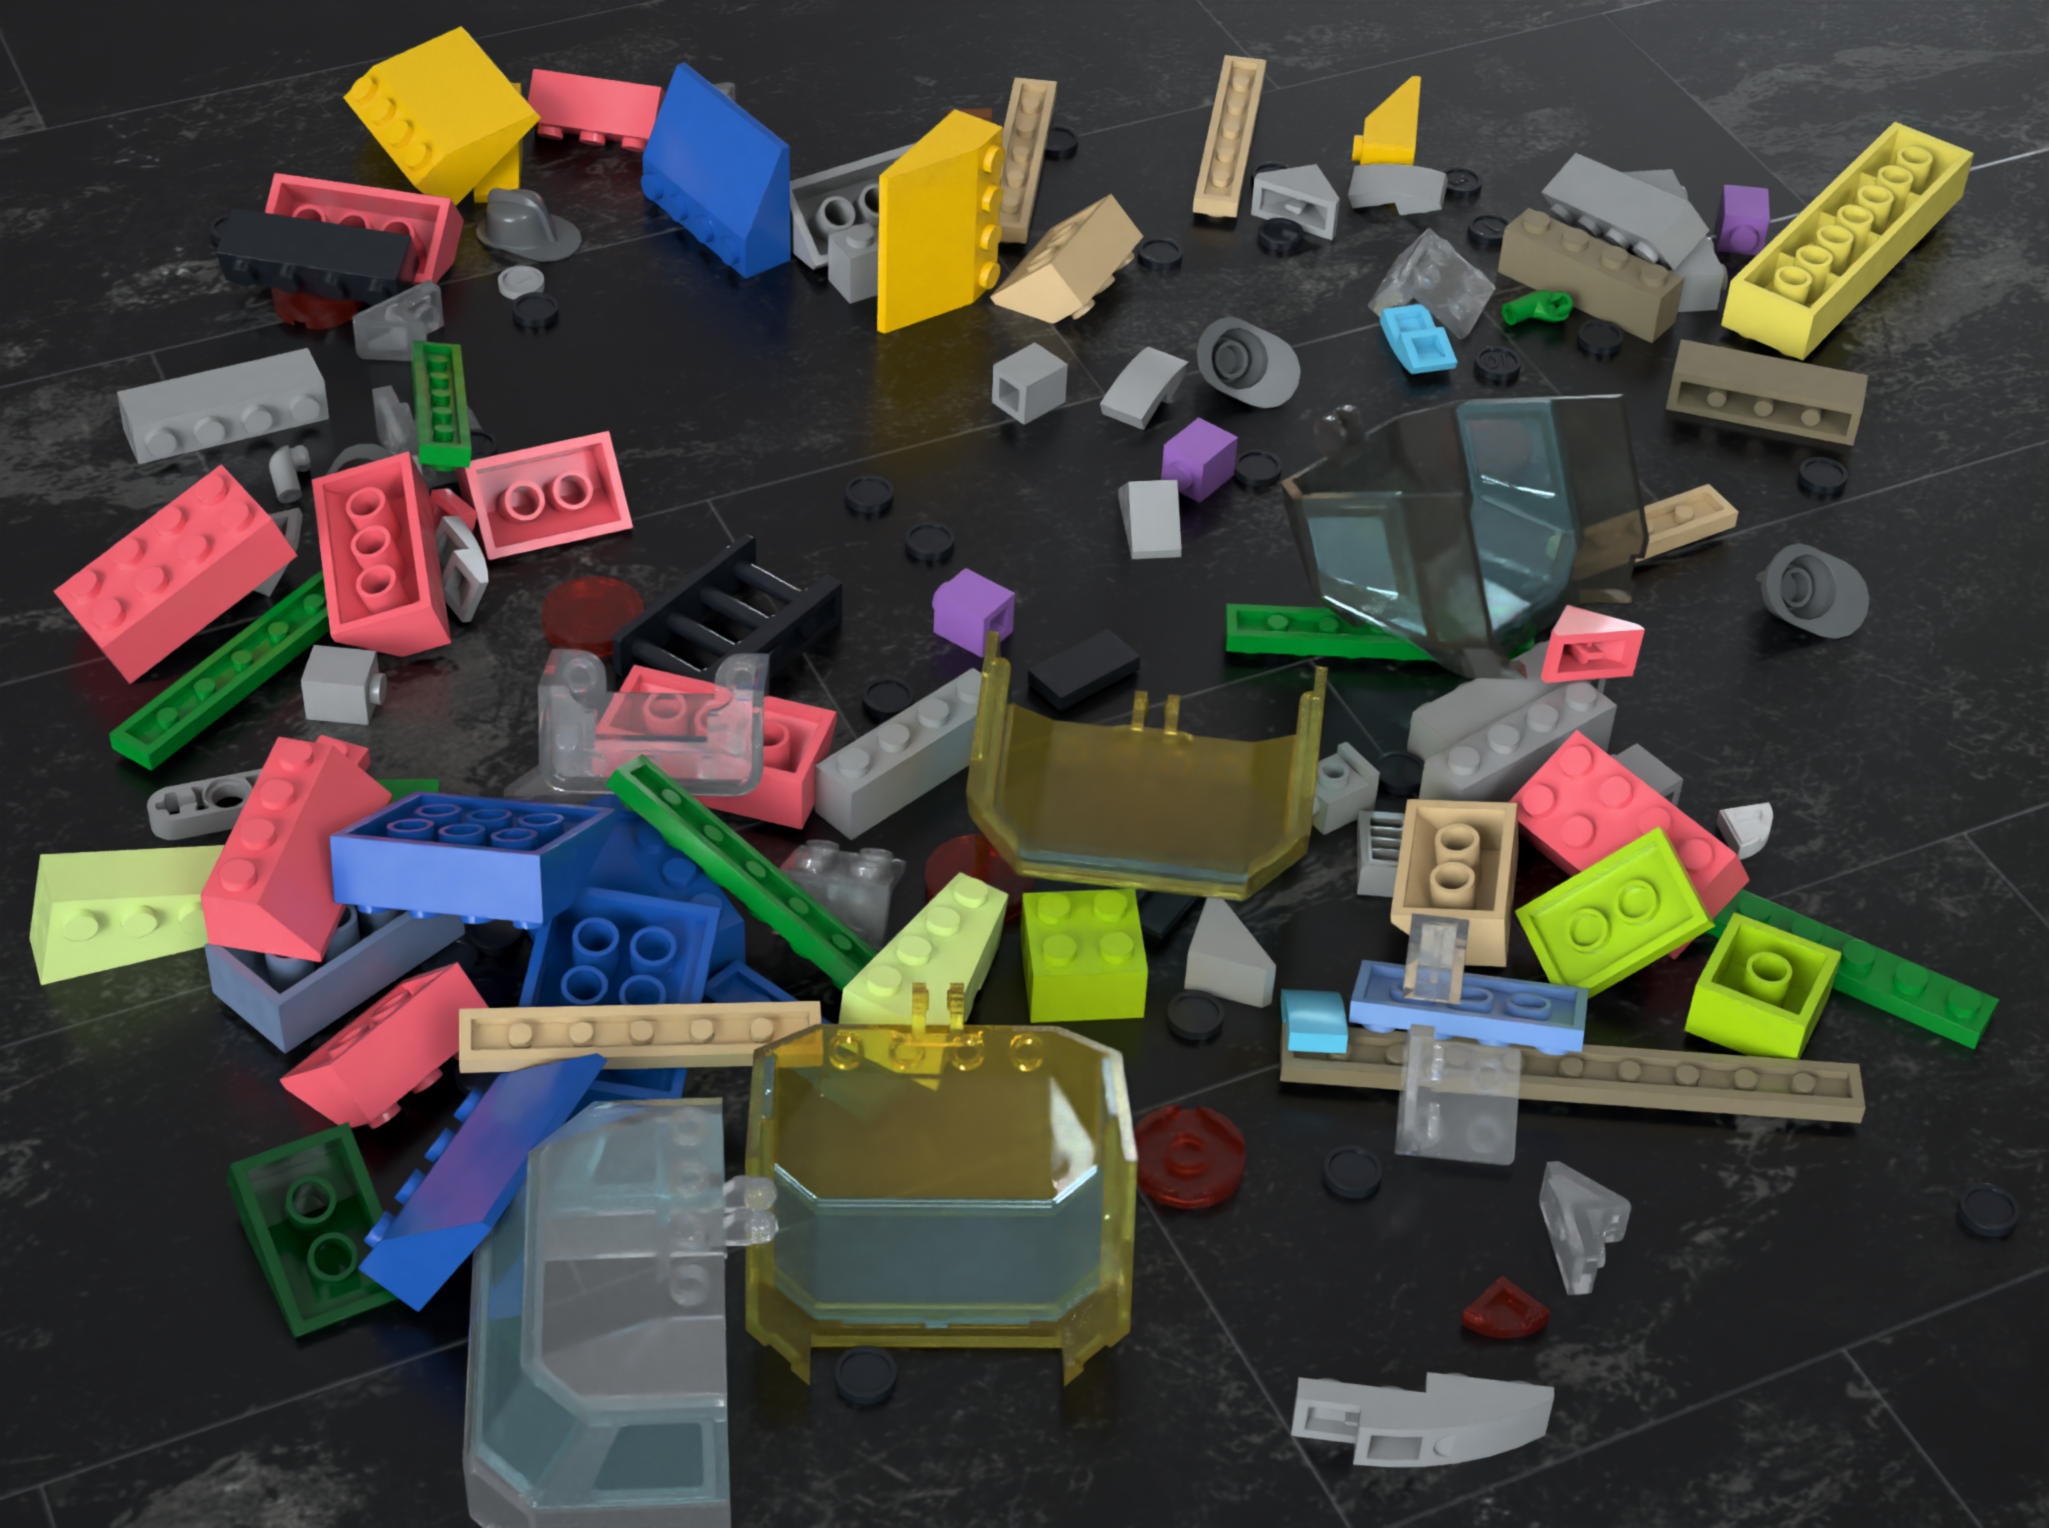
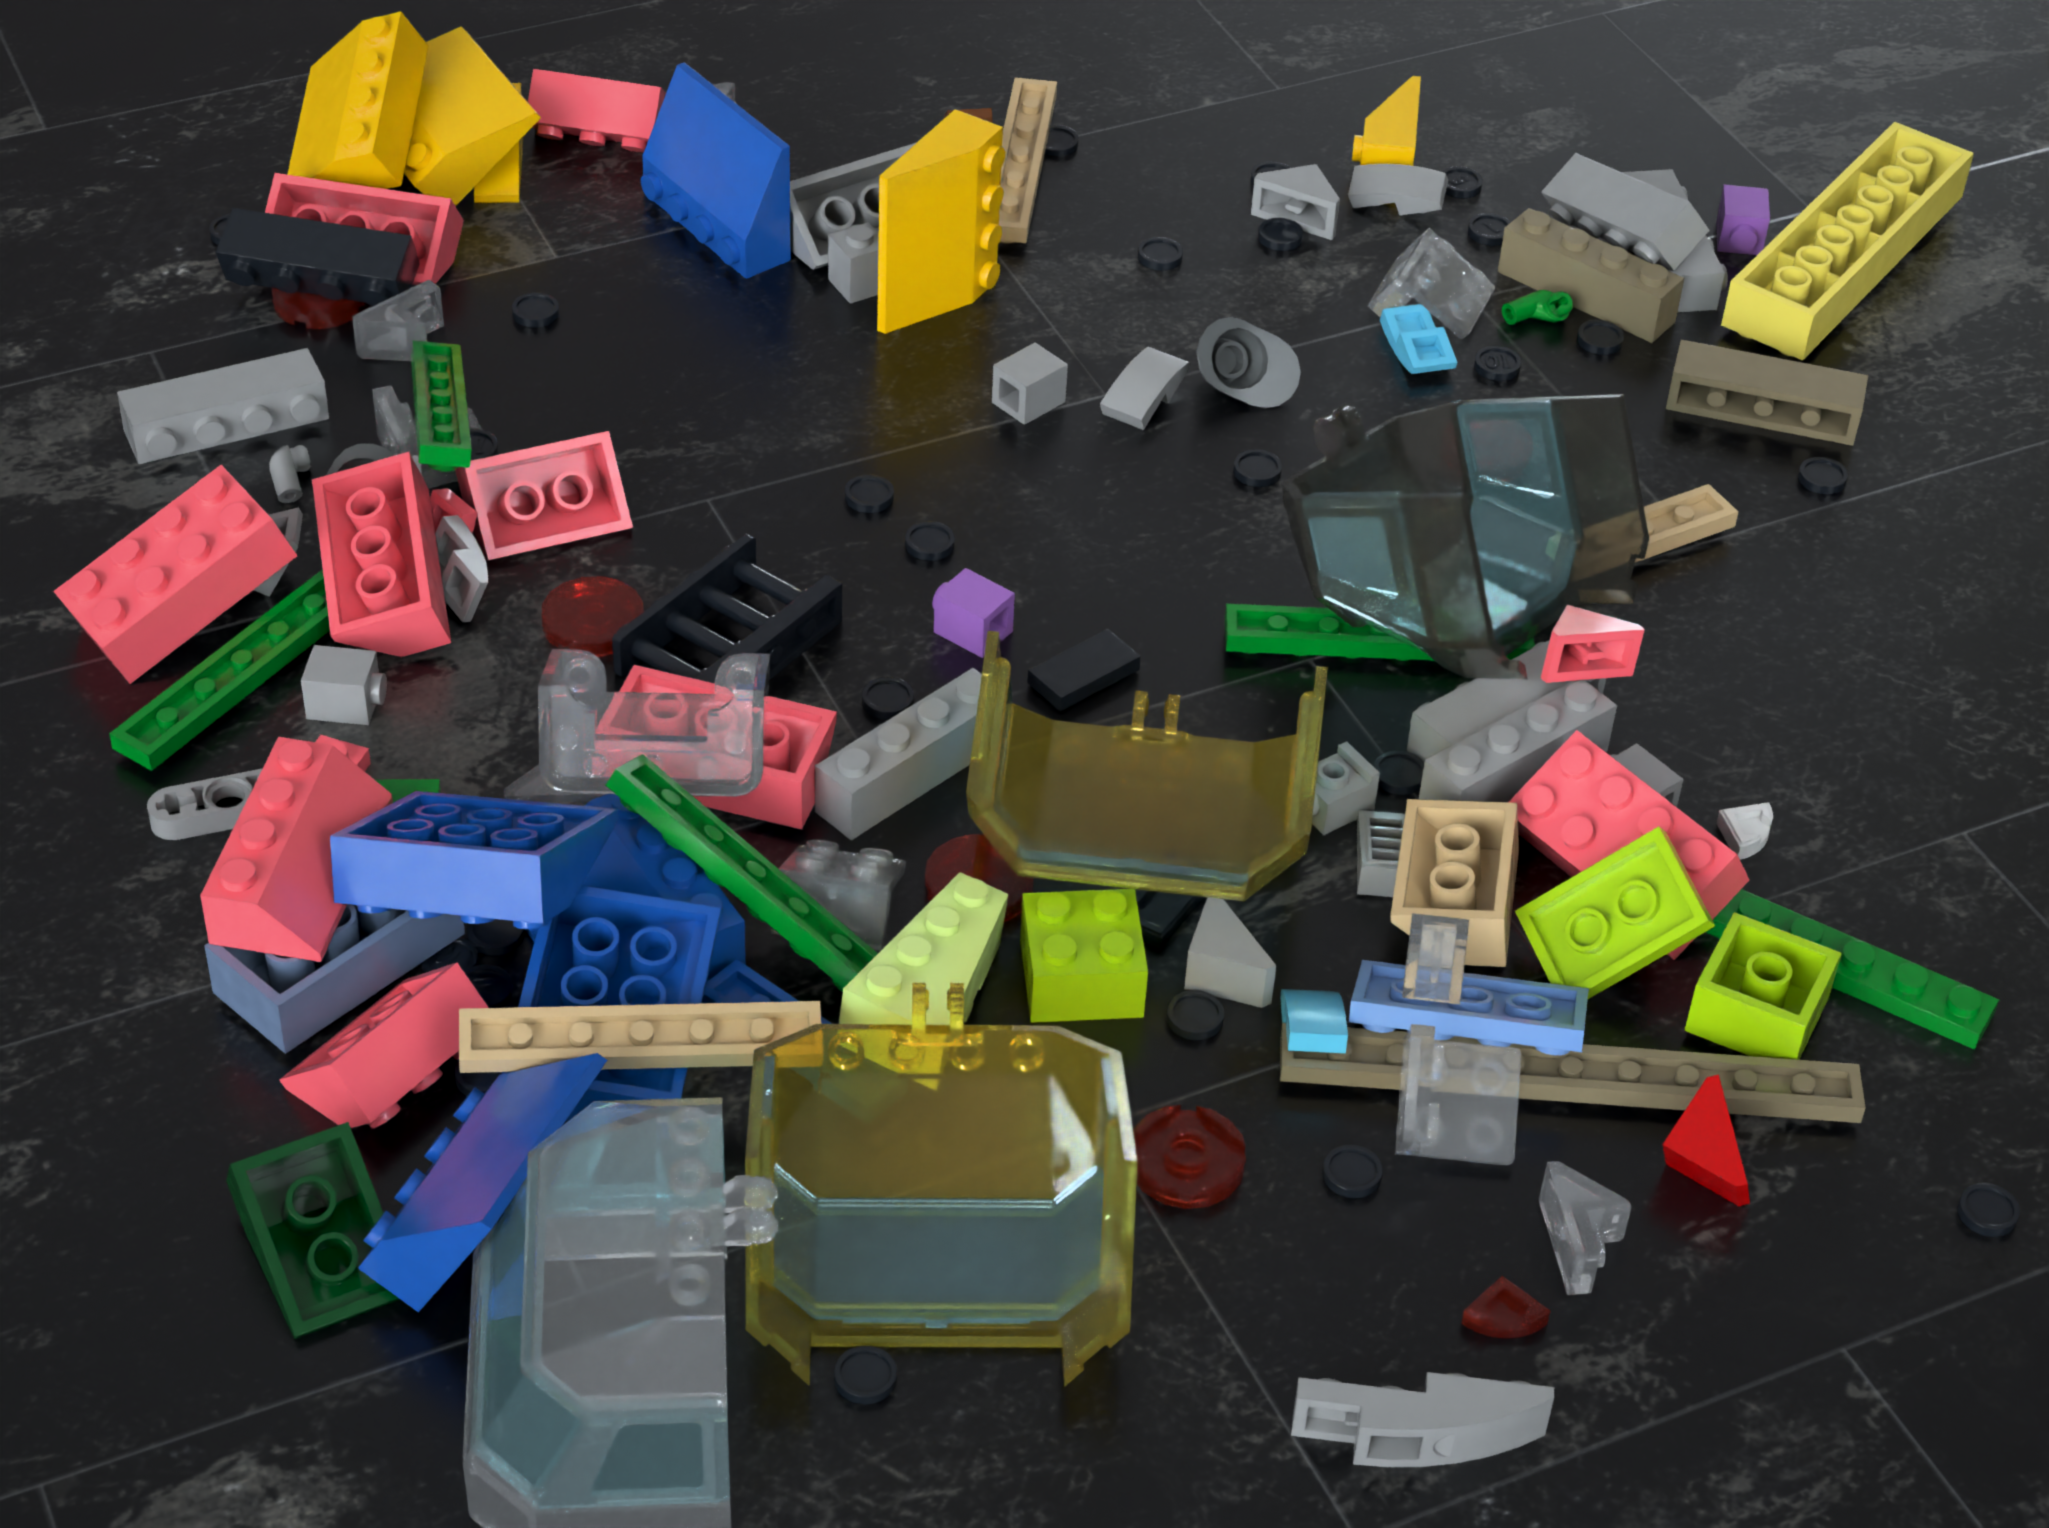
(117, 908): yellowish green wedge -> none
(362, 105): none -> yellow slope
(519, 281): light grey piece -> none
(522, 225): dark grey piece -> none
(1071, 264): tan slope -> none
(1151, 518): light grey slope -> none
(1200, 459): medium lavender brick -> none
(1229, 137): tan plate -> none
(1706, 1146): none -> red slope
(1814, 591): dark grey piece -> none

